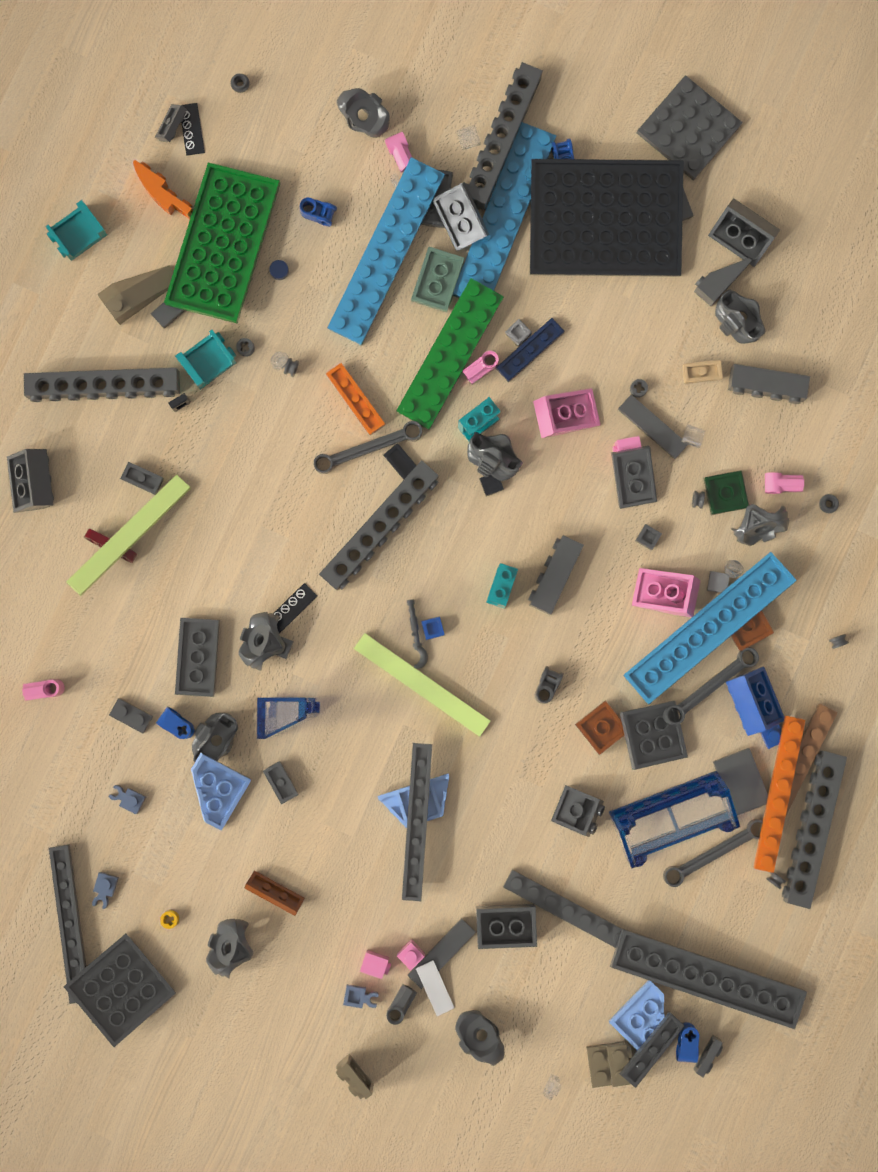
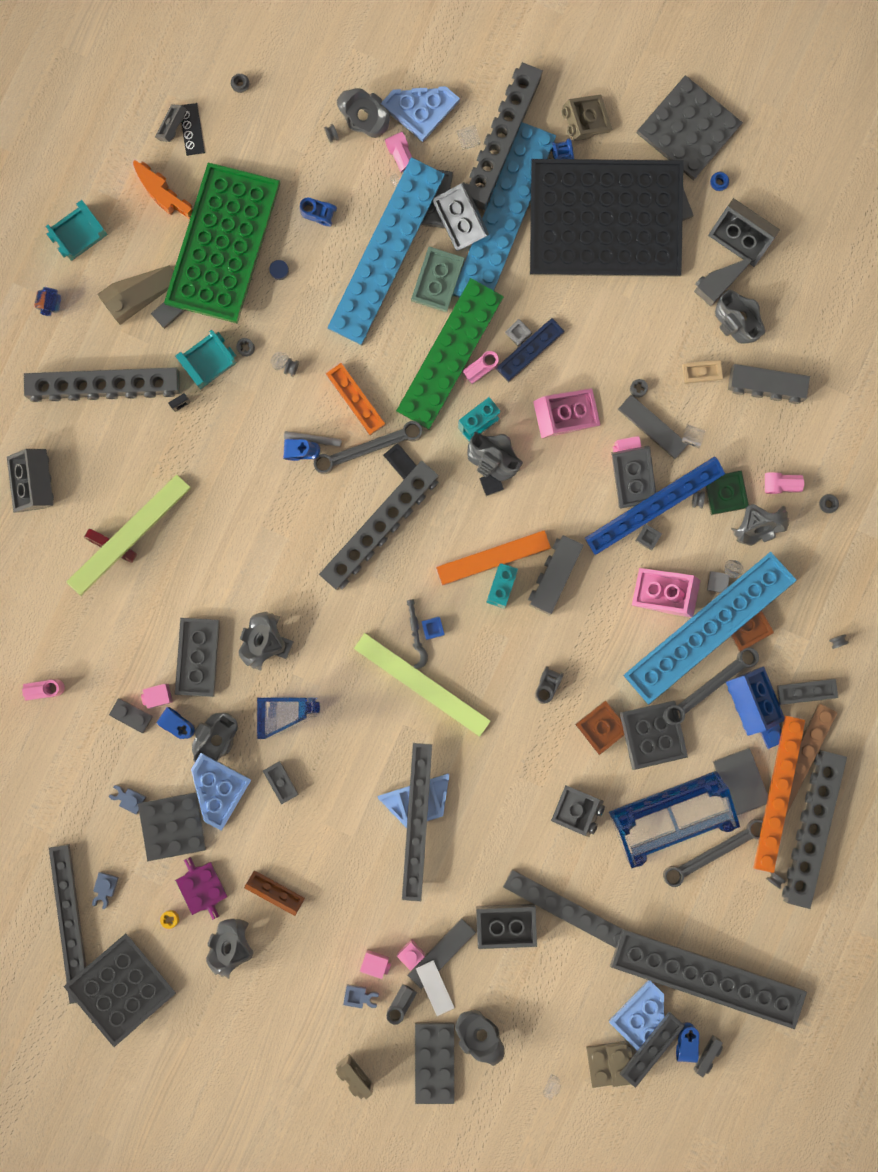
(47, 301): none -> clear blue head
(142, 478): dark grey plate -> none
(156, 696): none -> bright pink brick
(171, 826): none -> dark grey plate
(201, 888): none -> magenta plate
(294, 606): black sticker -> none
(300, 450): none -> blue piece
(313, 438): none -> light grey bar
(331, 133): none -> dark grey bush
(420, 108): none -> light blue plate
(434, 1063): none -> dark grey plate
(493, 557): none -> orange tile
(586, 117): none -> dark tan plate
(655, 505): none -> blue plate
(719, 176): none -> blue plate
(807, 691): none -> dark grey plate

